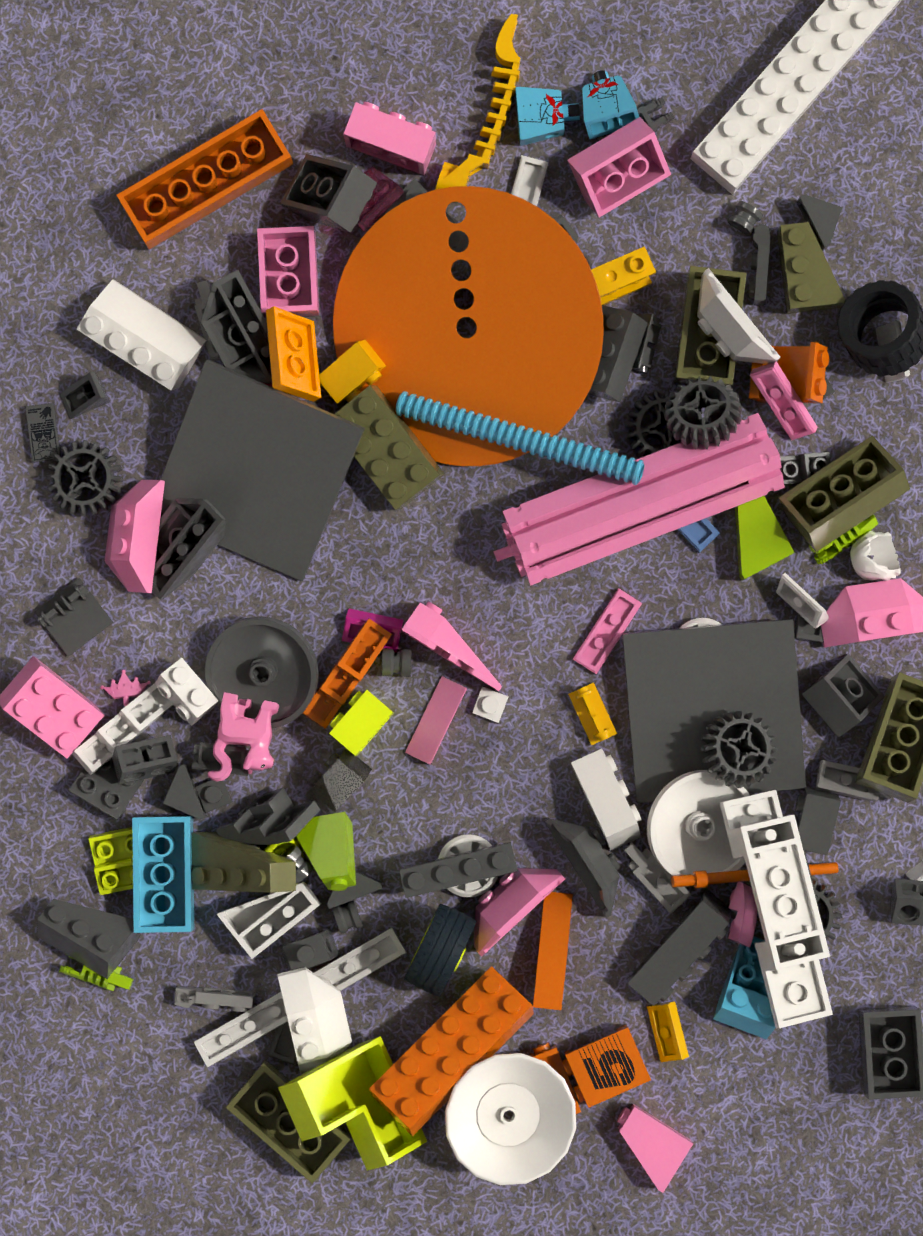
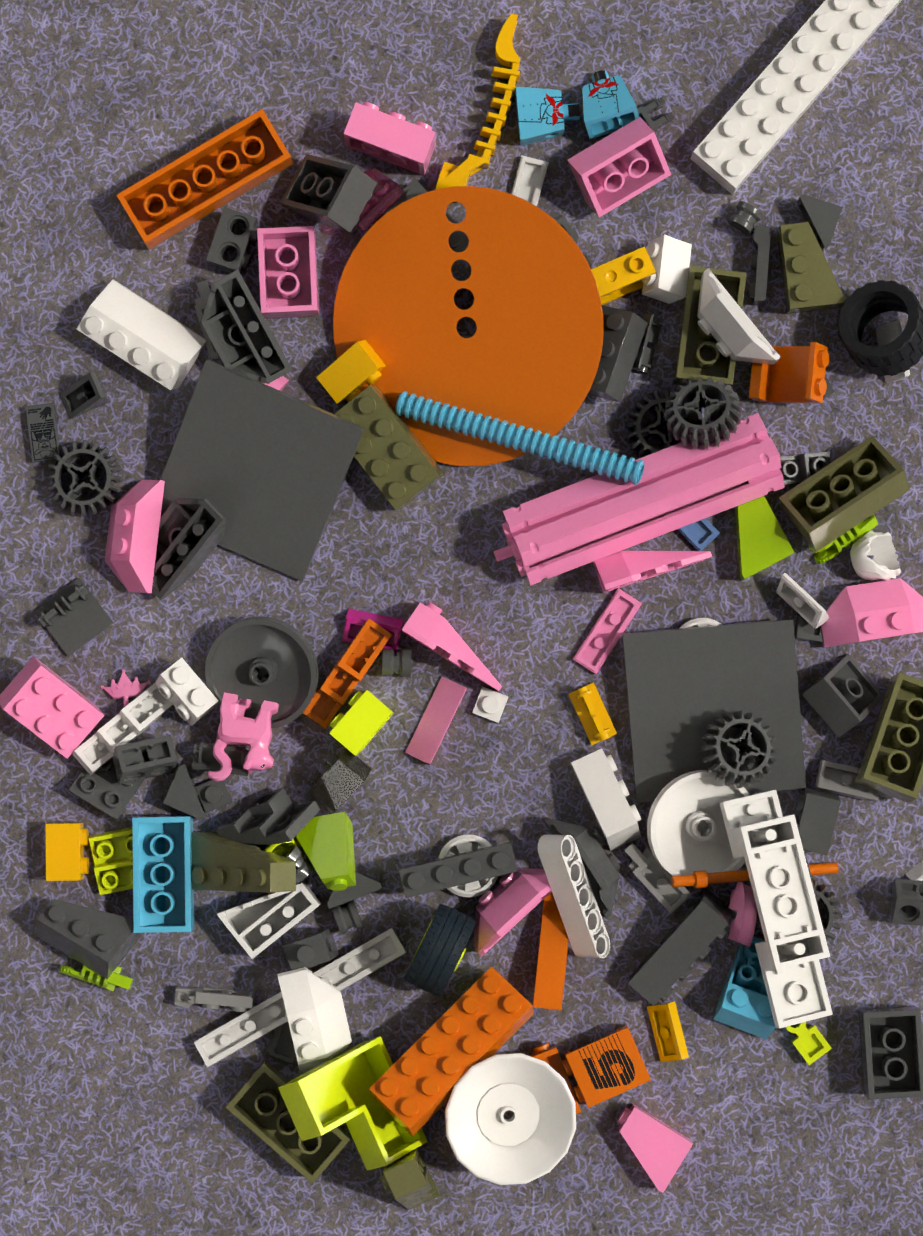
(66, 851): none -> yellow brick
(226, 240): none -> dark grey brick
(293, 354): light orange plate -> none
(409, 1180): none -> olive wedge
(574, 896): none -> white beam
(634, 566): none -> bright pink wedge
(671, 264): none -> white brick
(783, 400): bright pink tile -> none
(809, 1042): none -> neon yellow plate

